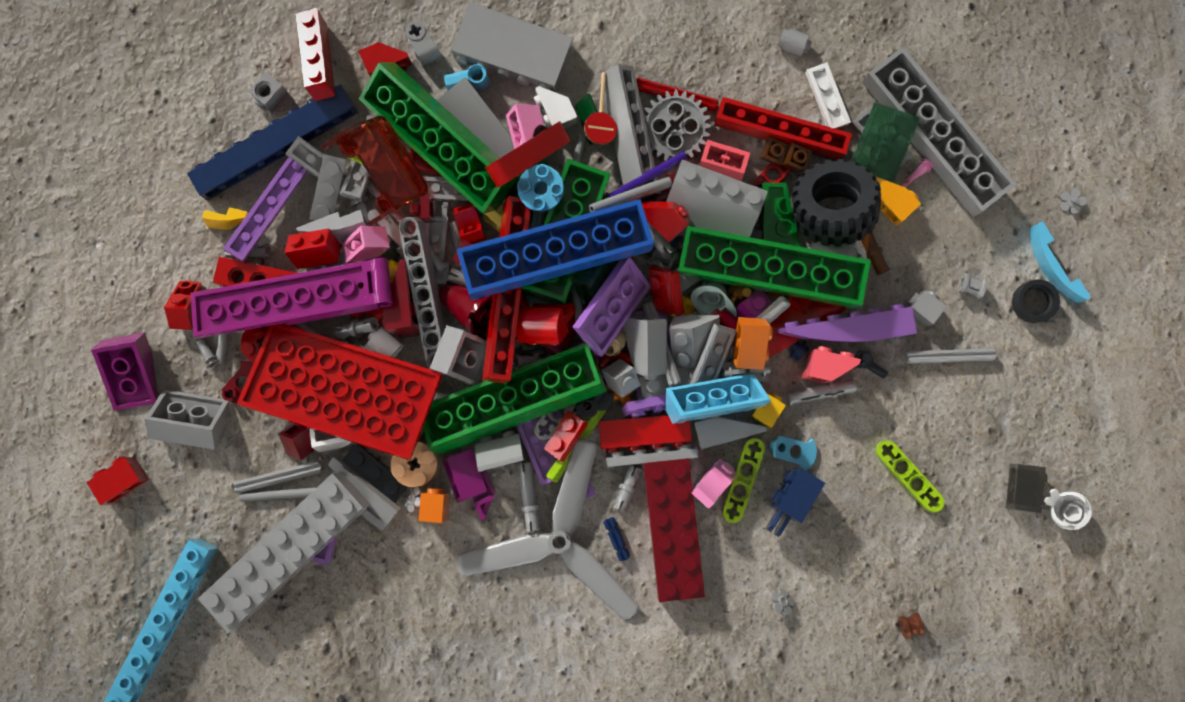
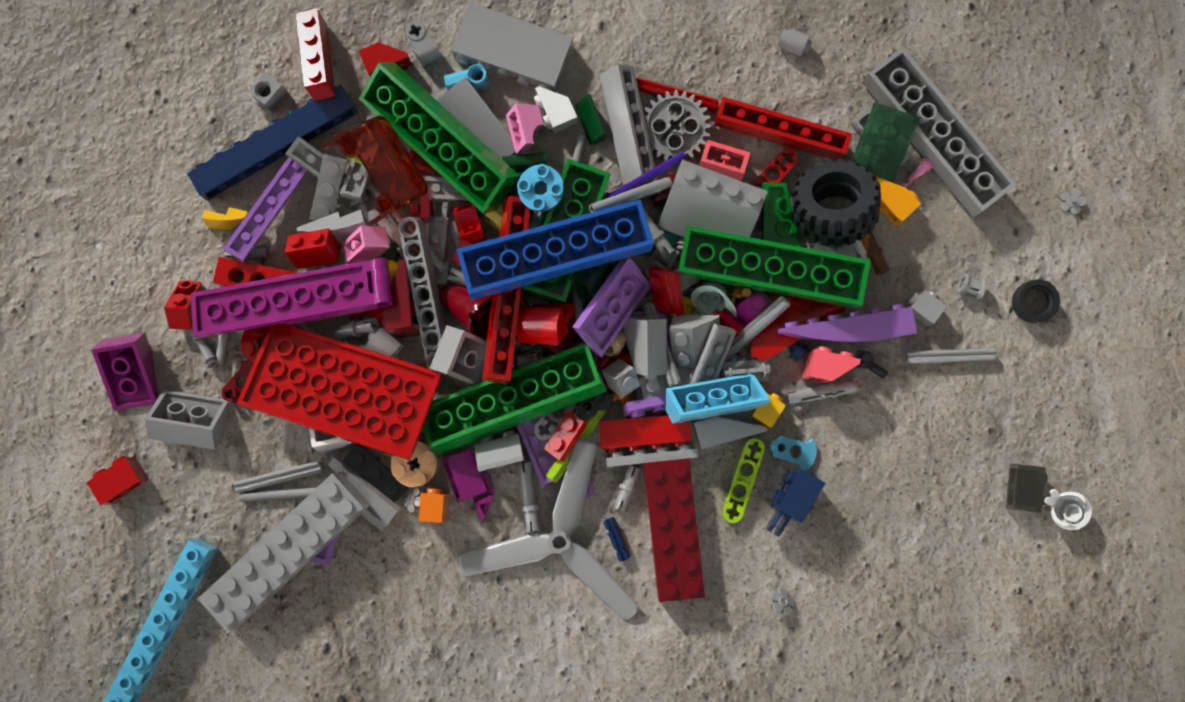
(296, 441): dark red panel -> none
(528, 154): red beam -> none
(599, 126): red piece -> none
(666, 217): red slope -> none
(714, 482): bright pink arch -> none
(751, 343): orange brick -> none
(786, 155): reddish brown slope -> none
(827, 96): white plate -> none
(907, 478): lime beam -> none
(911, 625): copper wheel -> none
(1050, 266): medium azure slope -> none

